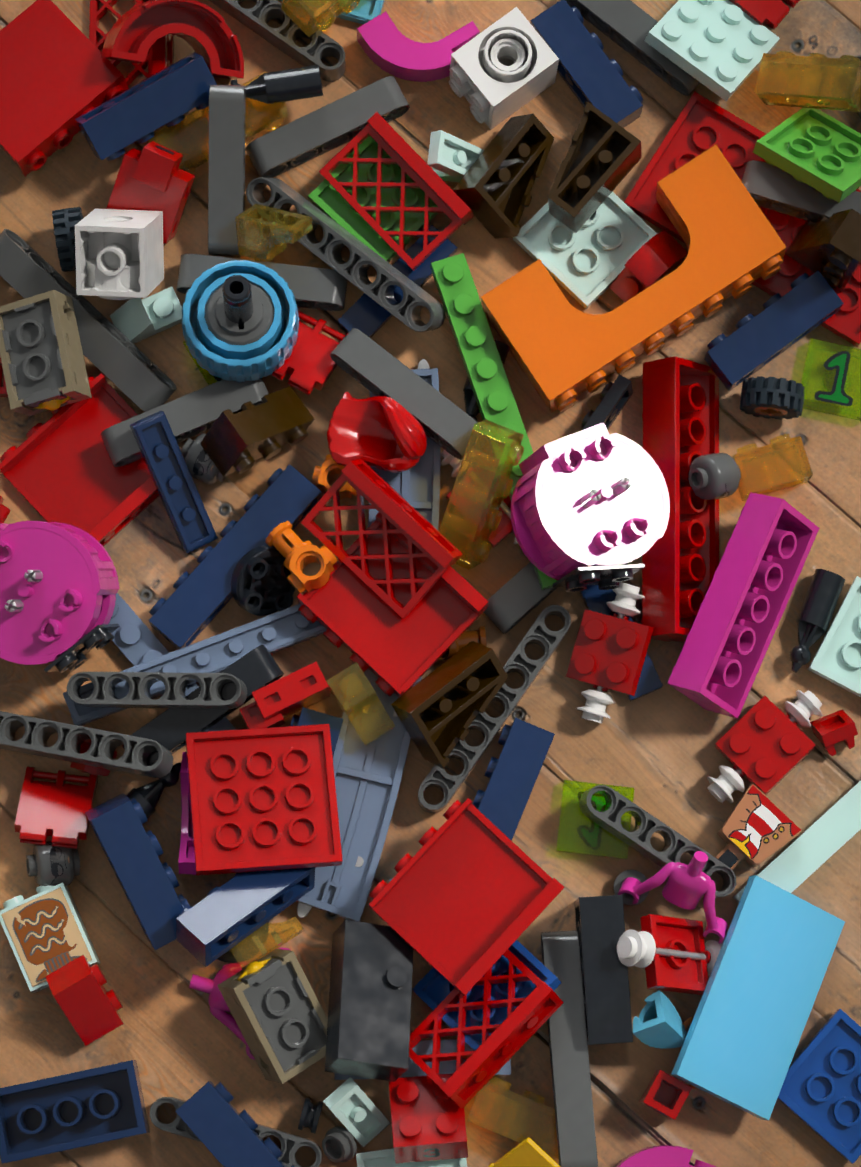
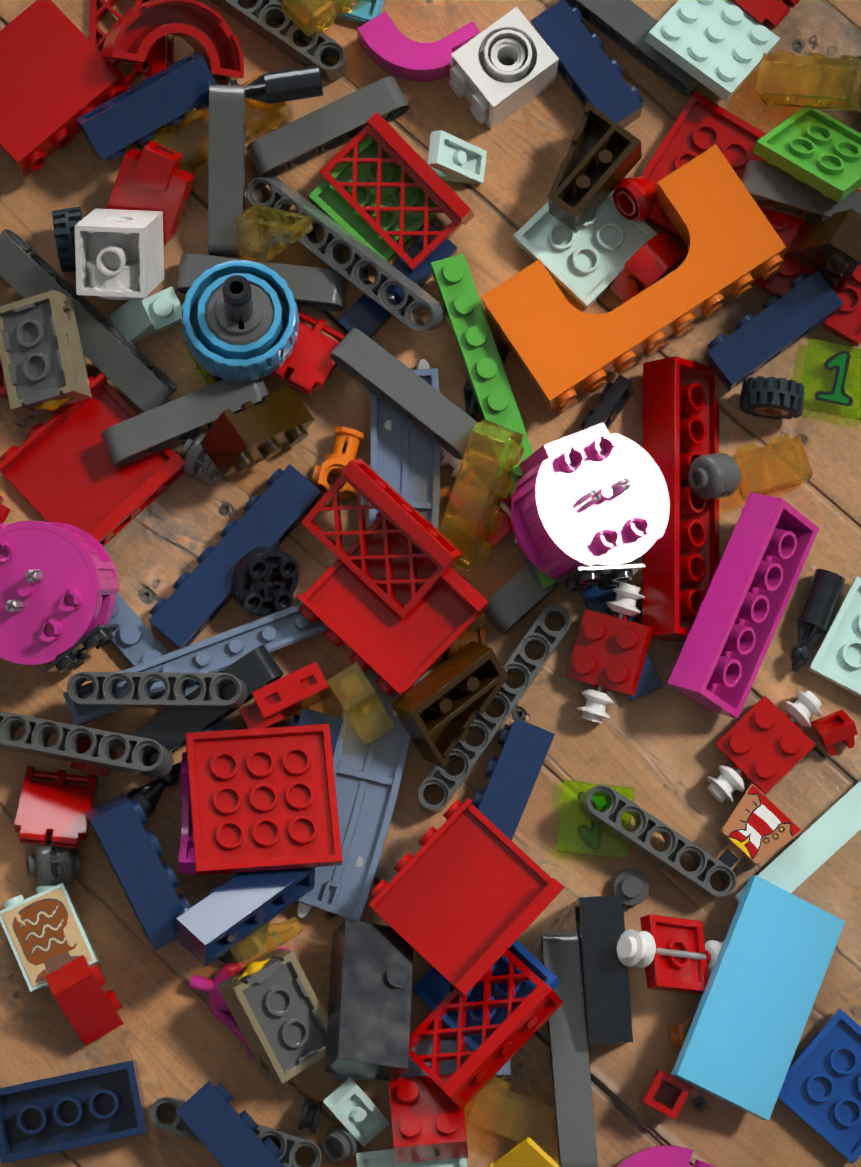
(173, 481): dark blue tile -> none
(300, 556): orange connector -> none
(376, 432): red piece -> none
(504, 175): dark brown wedge -> none
(634, 197): none -> red cone
(659, 1023): medium azure brick -> none
(684, 889): dark pink piece -> none

